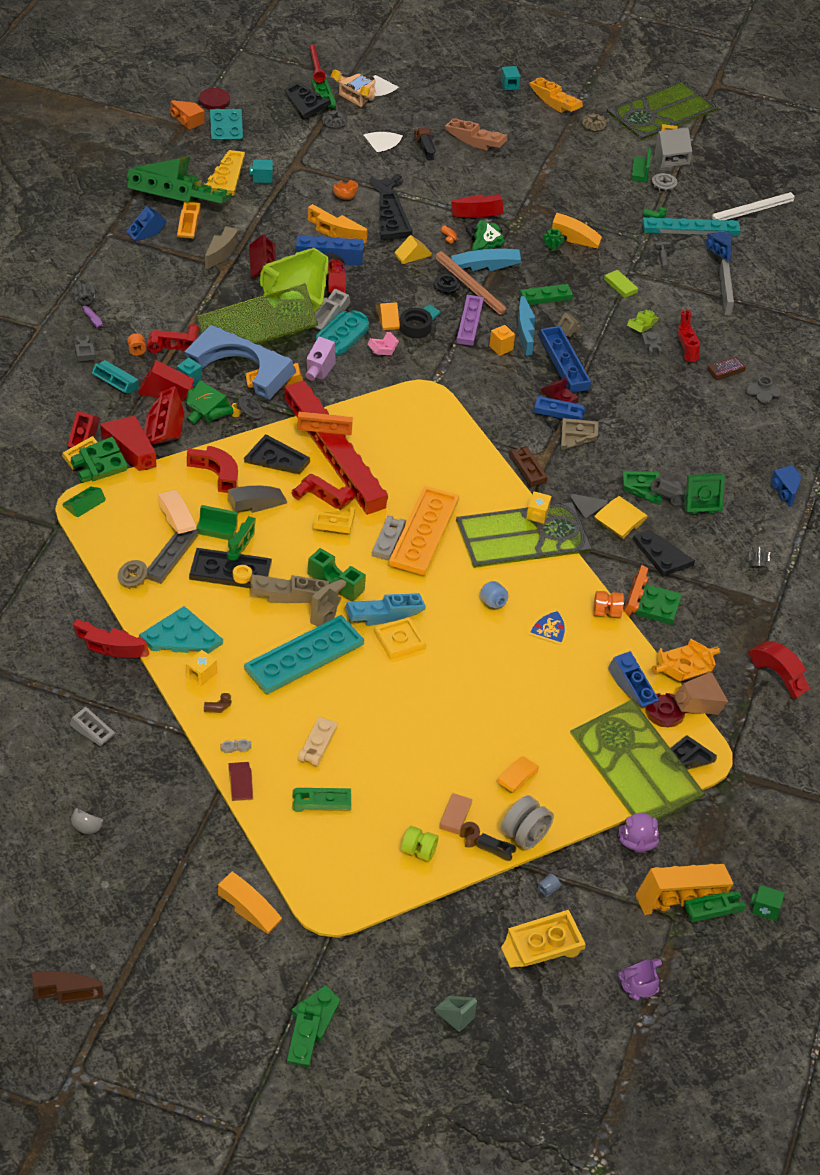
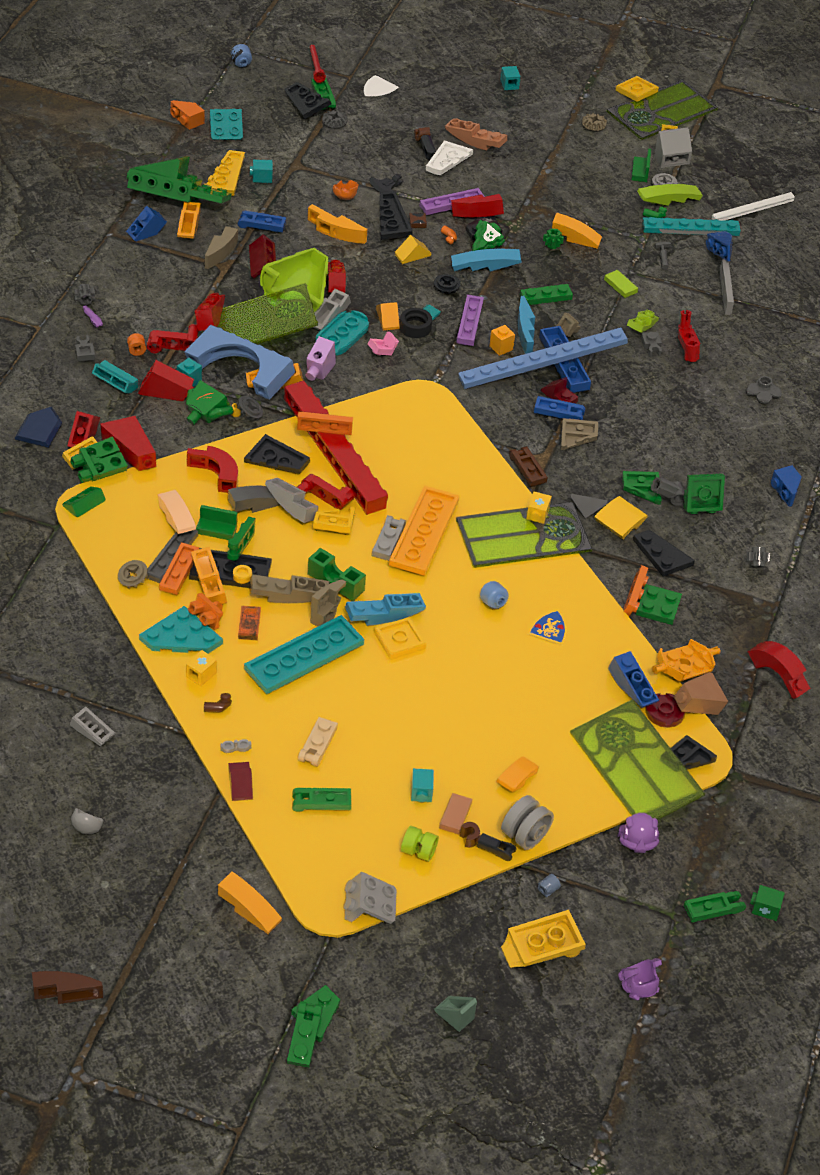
(40, 427): none -> dark blue tile
(114, 644): red slope -> none
(165, 417): red wedge -> none
(178, 569): none -> orange plate
(208, 575): none -> light orange slope
(208, 611): none -> orange hips
(209, 311): none -> red slope
(214, 98): dark red tile -> none
(241, 55): none -> medium blue head
(249, 623): none -> clear orange tile
(262, 221): none -> blue plate
(292, 499): none -> light grey slope
(348, 249): blue arch -> none
(355, 88): light nougat torso -> none
(370, 896): none -> light grey bracket
(383, 140): white sticker -> none
(417, 220): none -> reddish brown tile
(422, 785): none -> teal brick
(443, 203): none -> medium lavender plate
(447, 157): none -> white wing
(471, 283): nougat axle -> none
(542, 358): none -> medium blue plate
(554, 97): light orange slope -> none
(608, 604): orange wheel -> none
(637, 88): none -> yellow tile
(666, 193): none -> lime slope
(677, 884): light orange wedge -> none
(726, 368): reddish brown tile -> none

